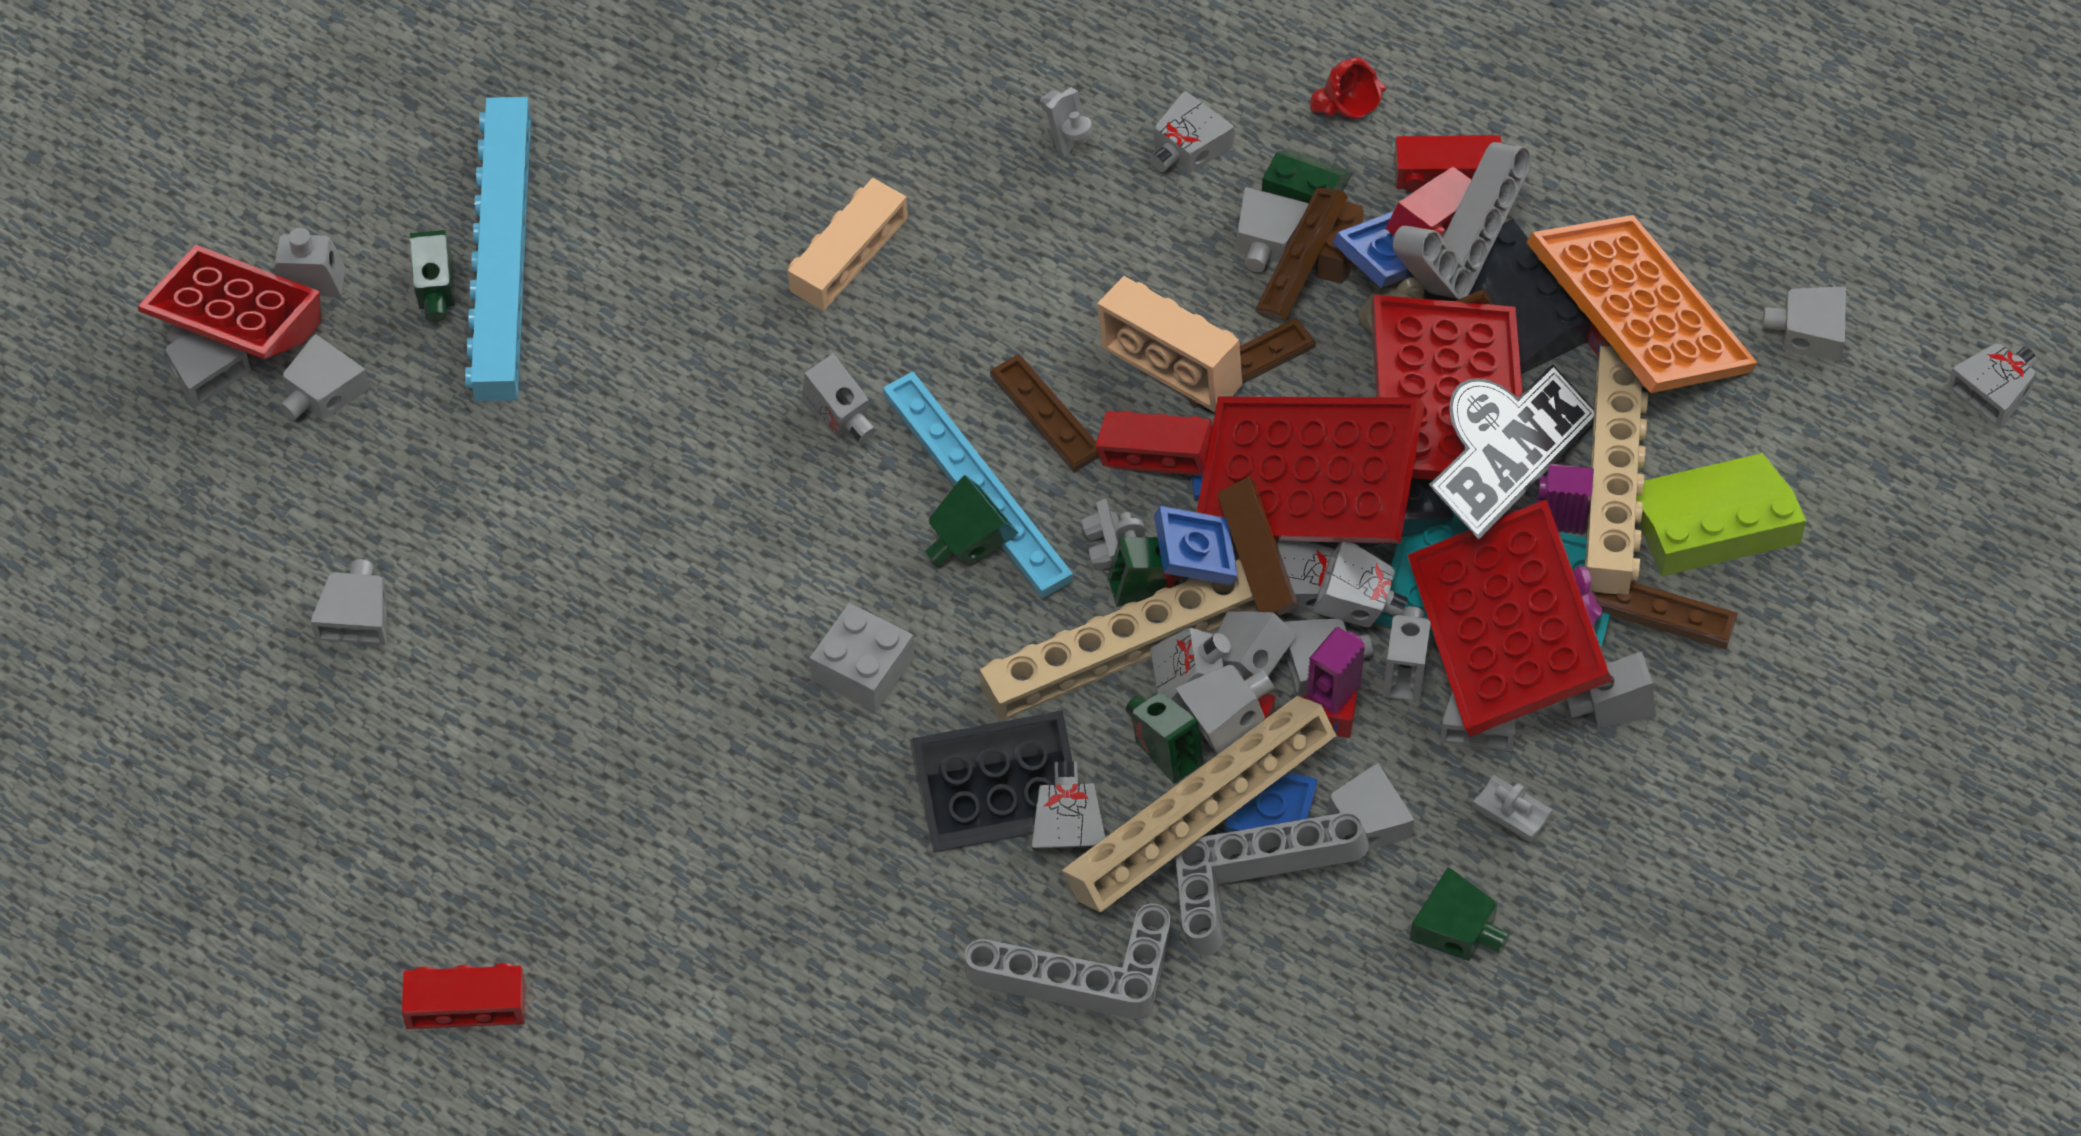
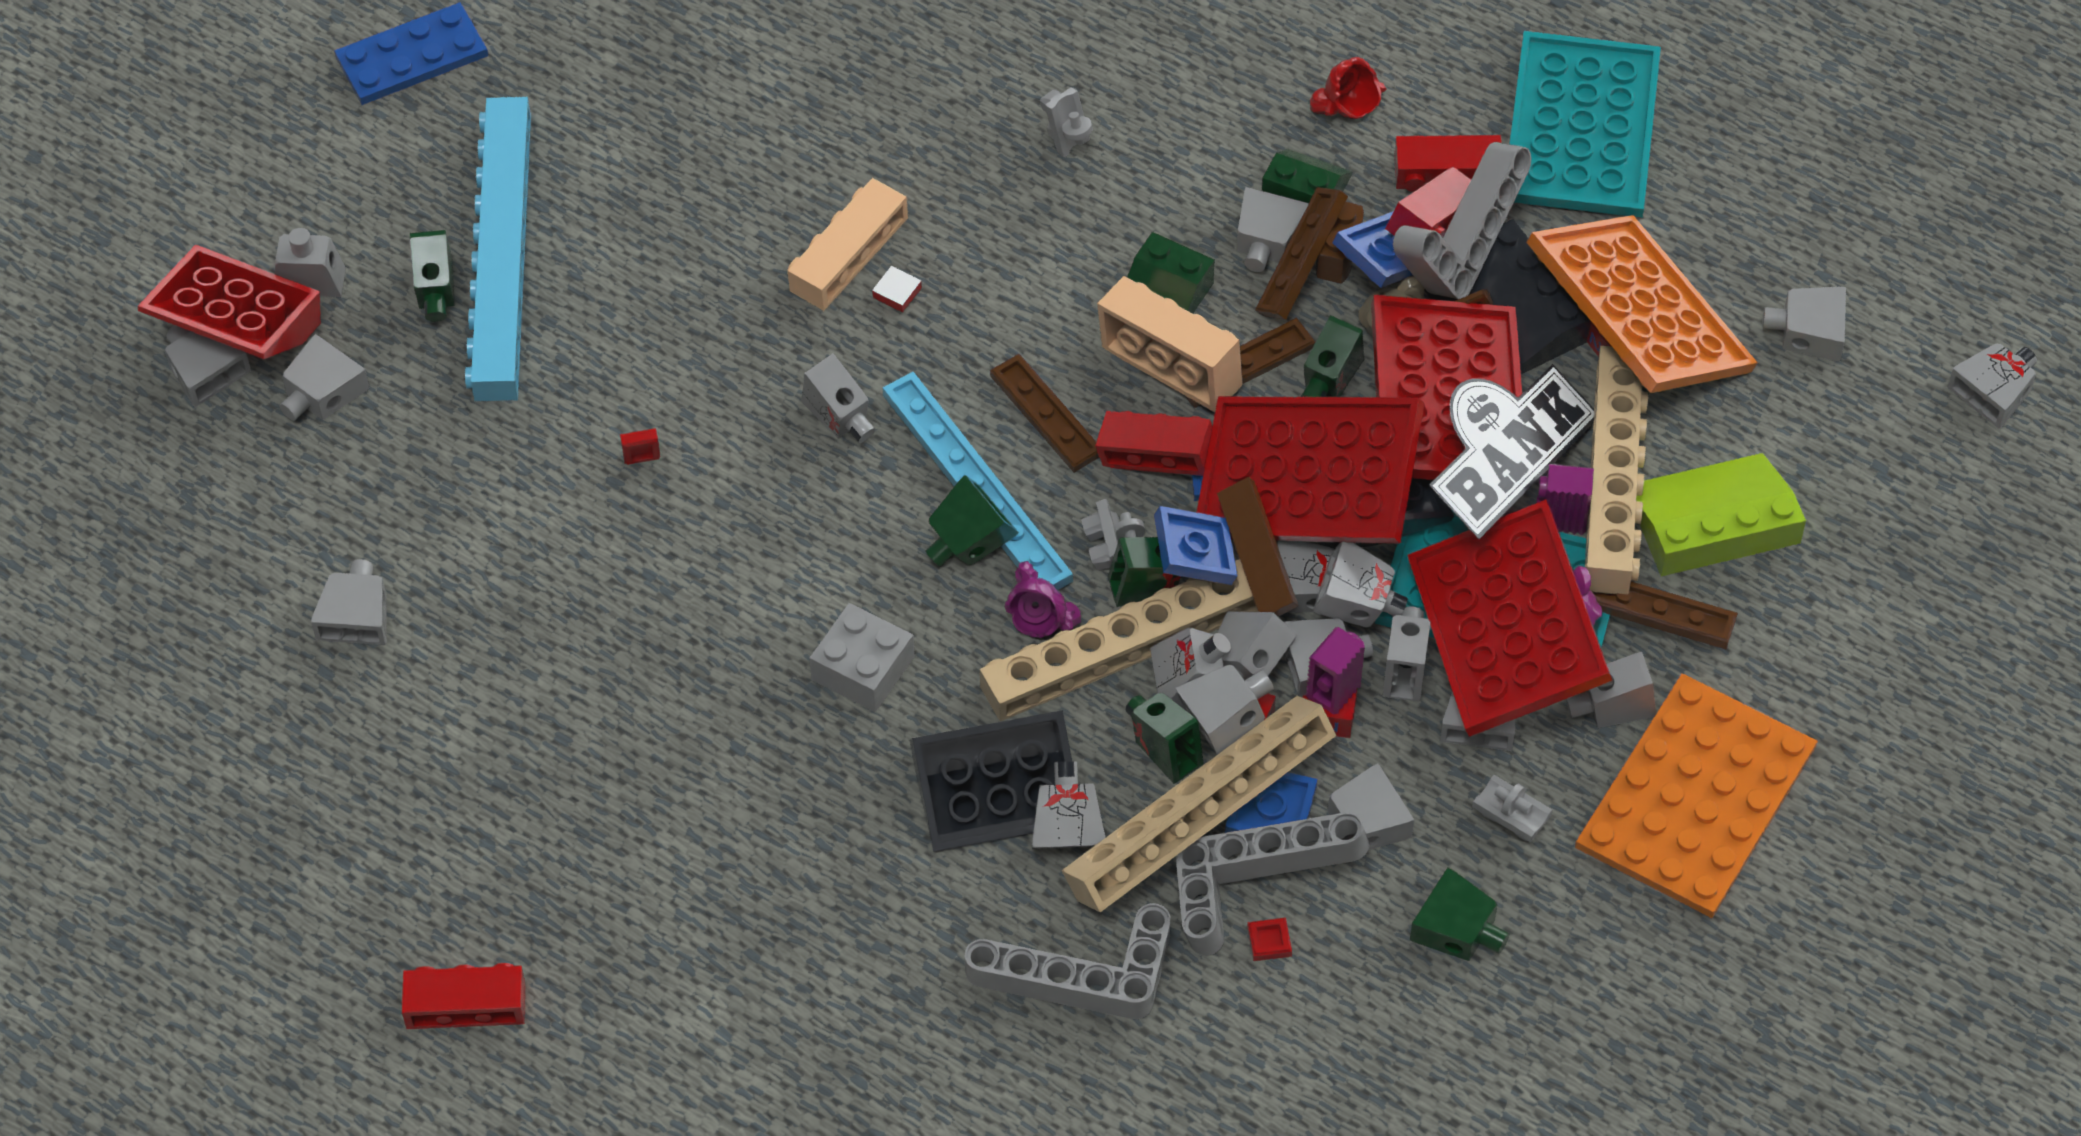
(411, 53): none -> blue plate
(640, 446): none -> red tile
(896, 289): none -> white tile
(1052, 608): none -> magenta hair
(1173, 271): none -> dark green slope
(1190, 135): light grey torso -> none
(1269, 939): none -> red tile
(1333, 359): none -> dark green torso
(1586, 121): none -> teal plate
(1696, 795): none -> orange plate

